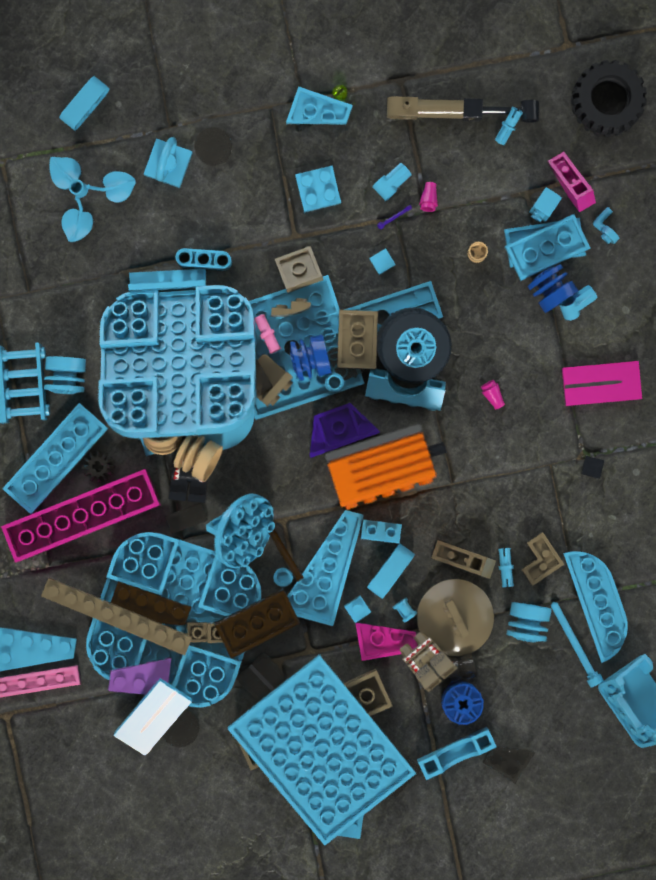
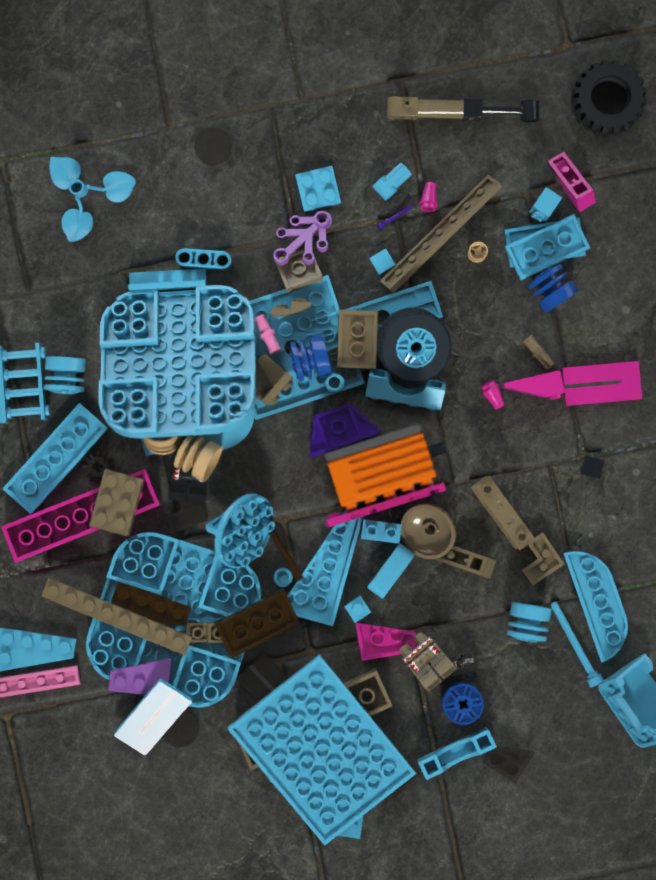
(84, 103): medium azure beam -> none
(117, 502): none -> dark tan brick
(168, 162): medium azure tile -> none
(303, 235): none -> medium lavender plant
(317, 109): medium azure wing -> none
(342, 96): clear neon green hinge -> none
(388, 502): none -> dark pink wing
(405, 610): medium azure bush -> none
(421, 538): none -> dark tan dish
(440, 234): none -> dark tan plate
(456, 616): dark tan bracket -> none
(502, 513): none -> dark tan fence
(506, 567): medium azure pin -> none
(508, 126): medium azure axle -> none
(538, 352): none -> dark tan axle
(542, 385): none -> dark pink slope
(571, 306): medium azure piece -> none
(608, 234): medium azure plate -> none

